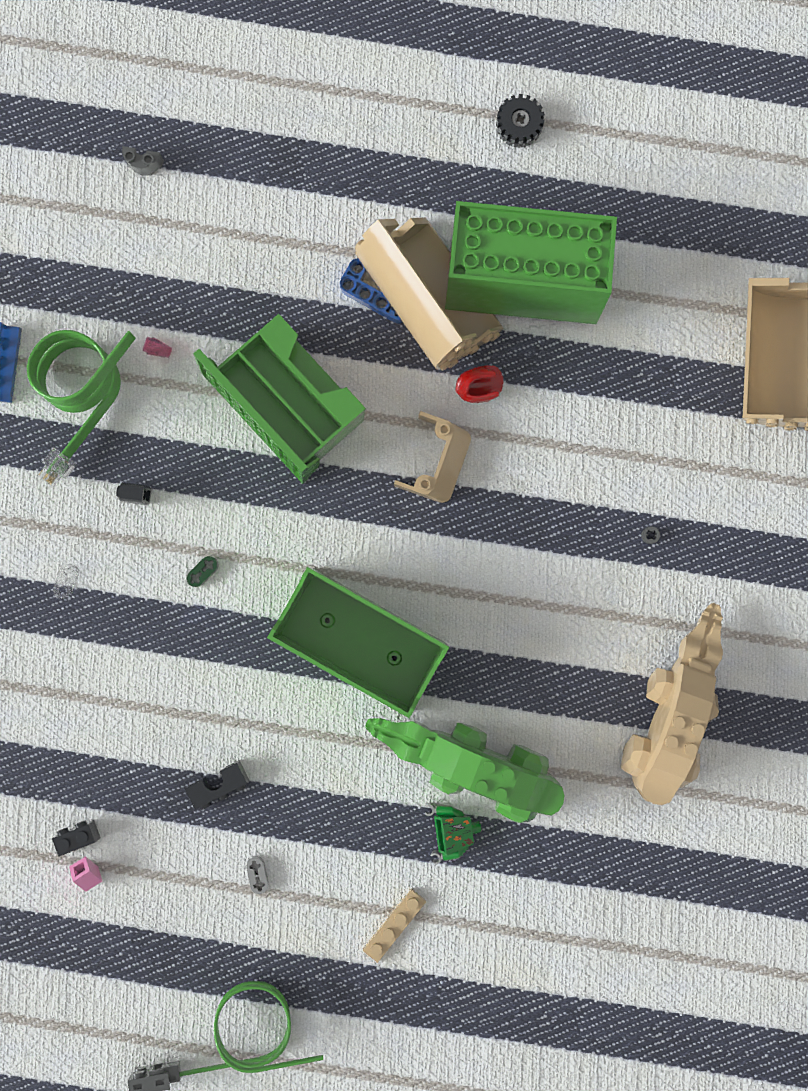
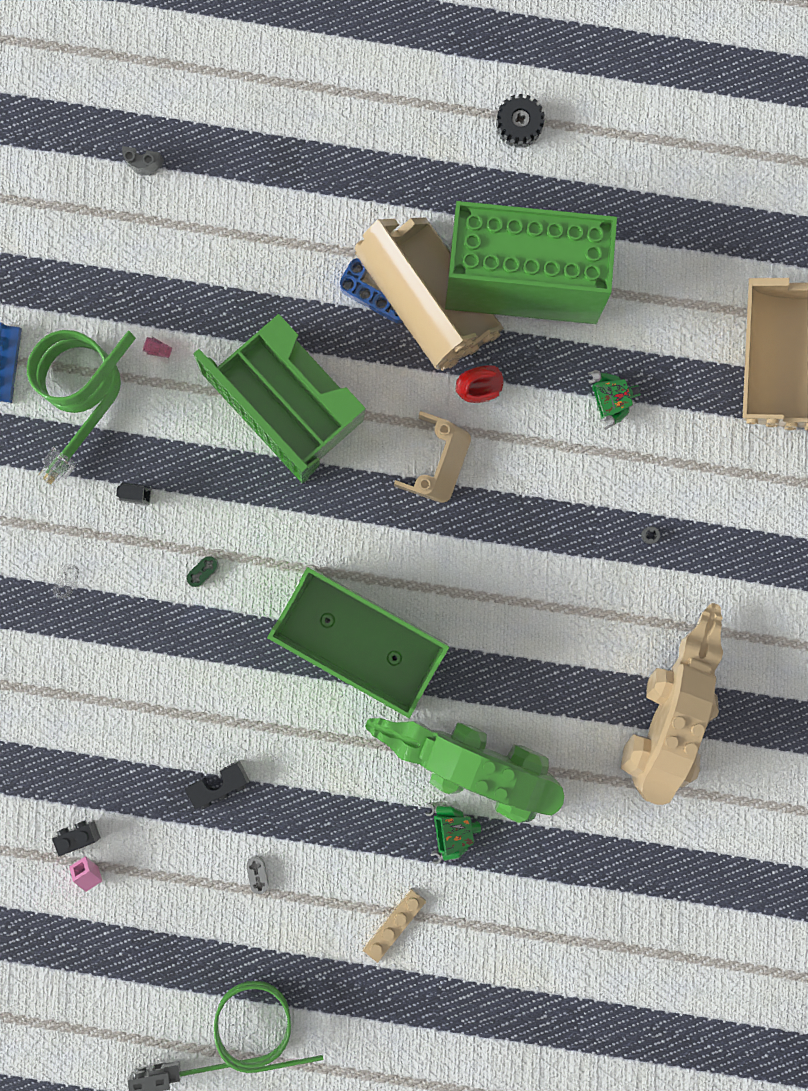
(612, 397): none -> green torso

